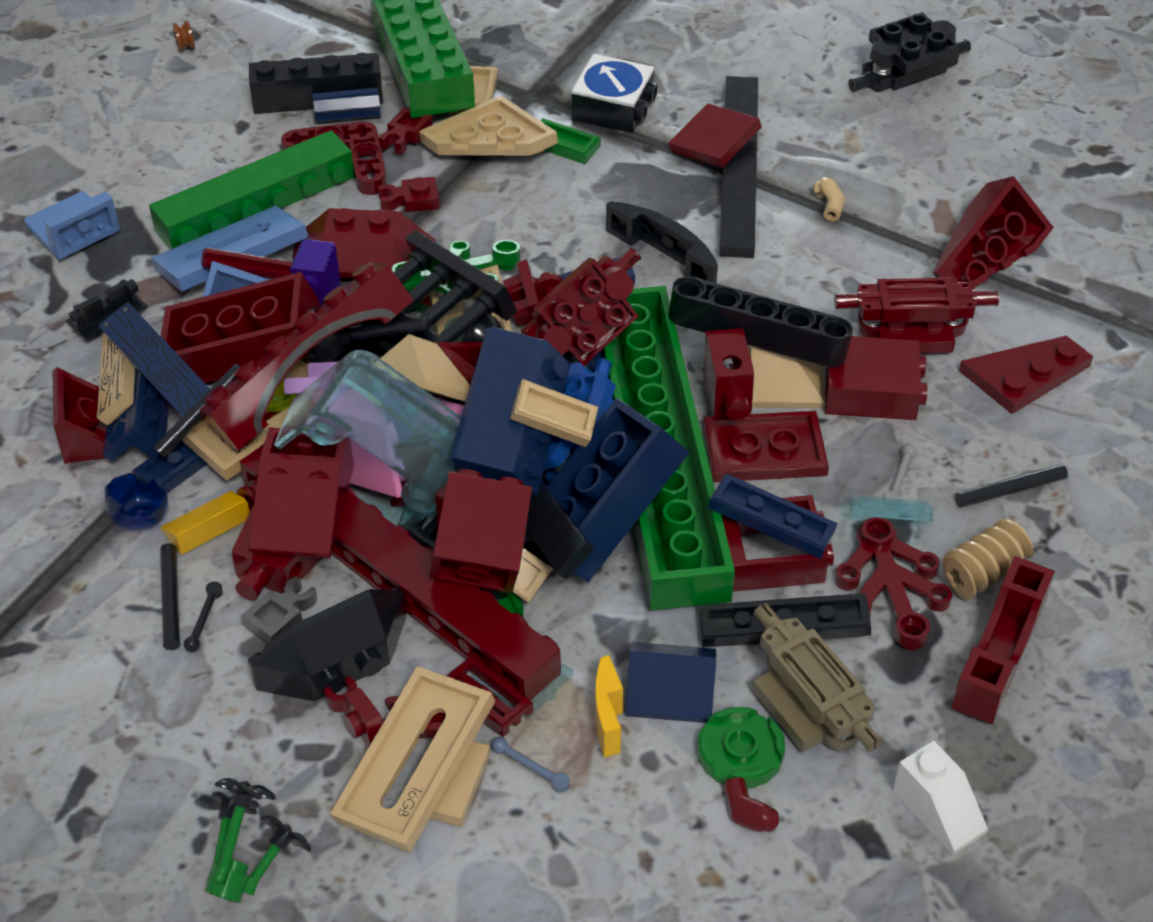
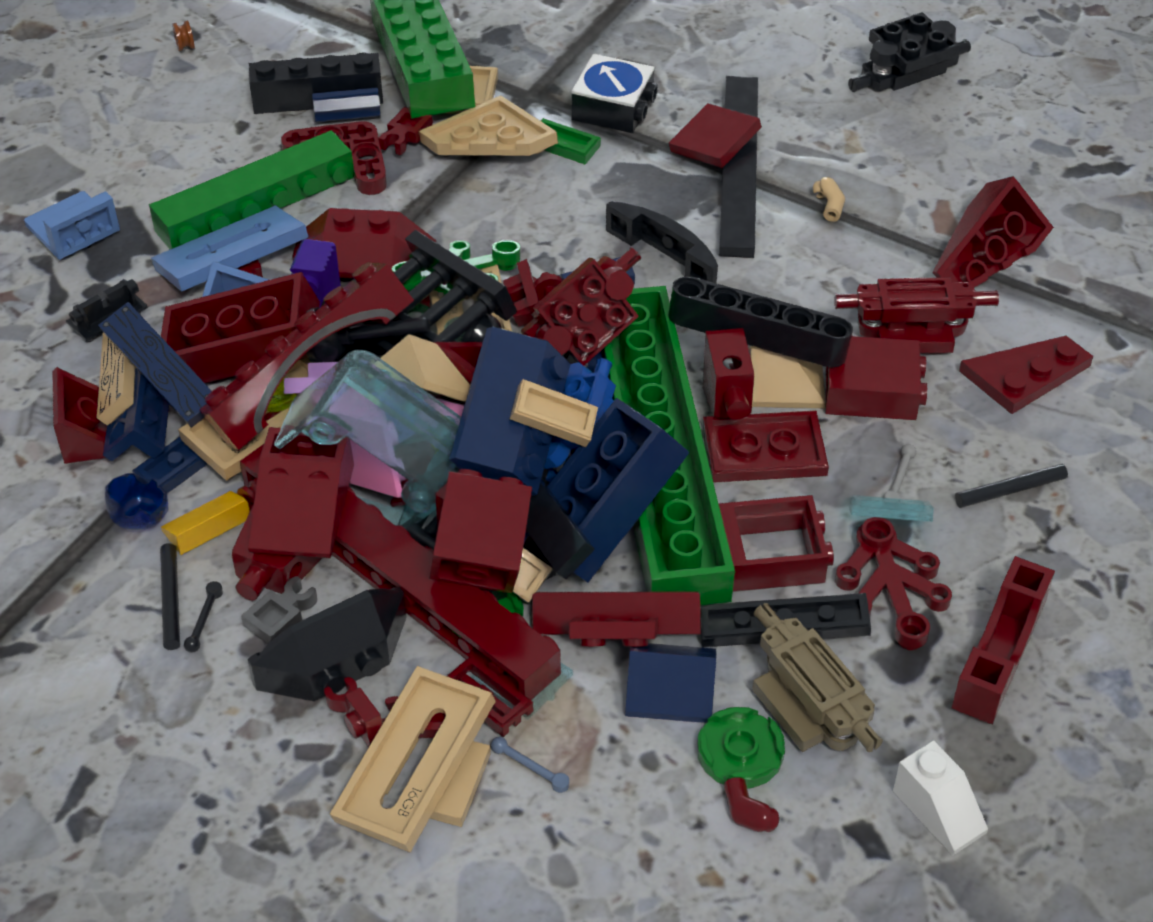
(191, 418): black bar -> none
(229, 876): plant -> none
(252, 264): dark red axle -> none
(414, 194): dark red plate -> none
(608, 705): yellow slope -> none
(617, 615): none -> dark red bracket
(772, 515): dark blue tile -> none
(985, 558): tan piece -> none

